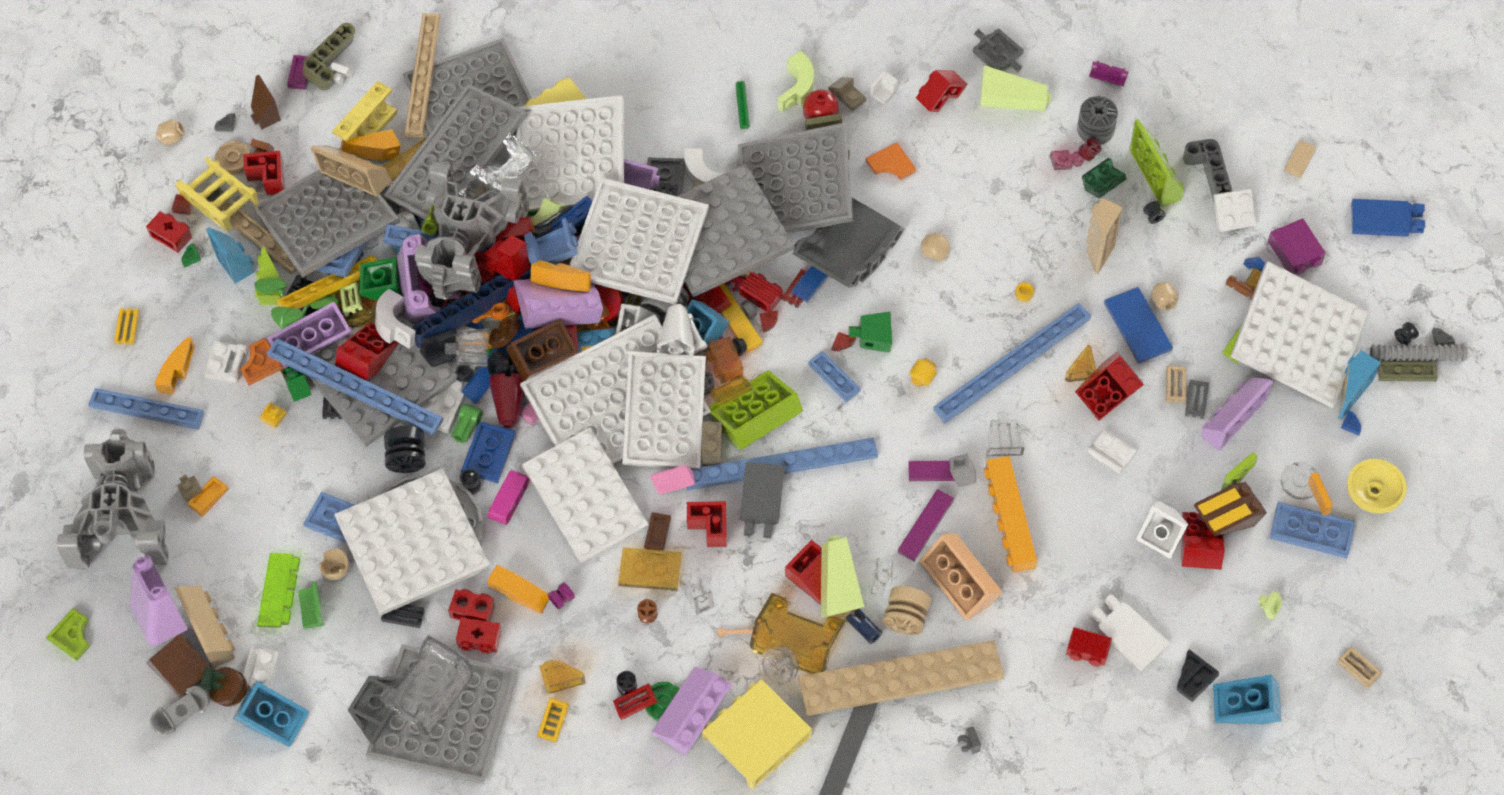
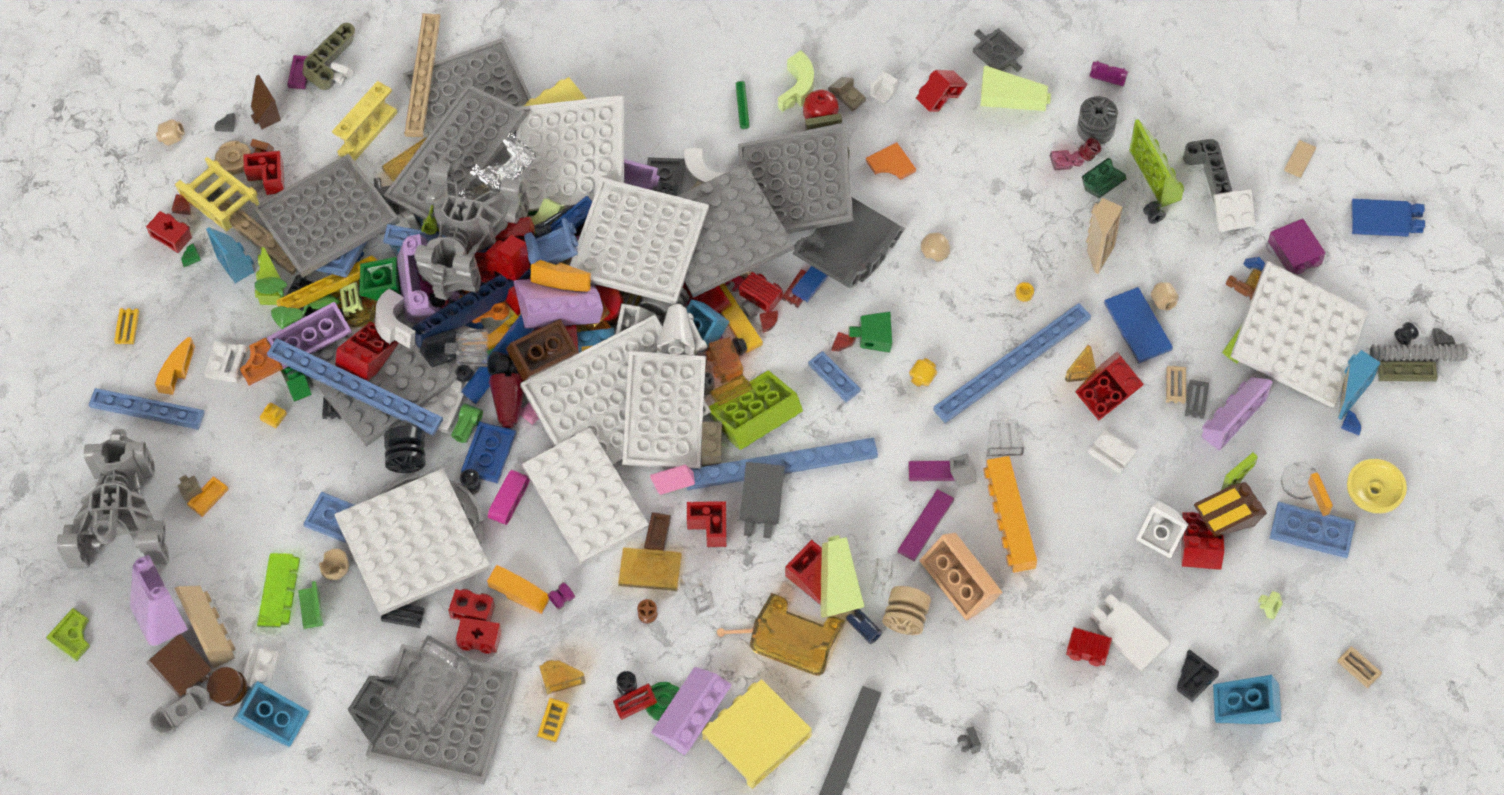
(211, 679): clear green tile -> none
(351, 169): tan slope -> none
(373, 146): light orange slope -> none
(506, 331): reddish brown tile -> none
(778, 666): clear head -> none
(900, 677): tan plate -> none

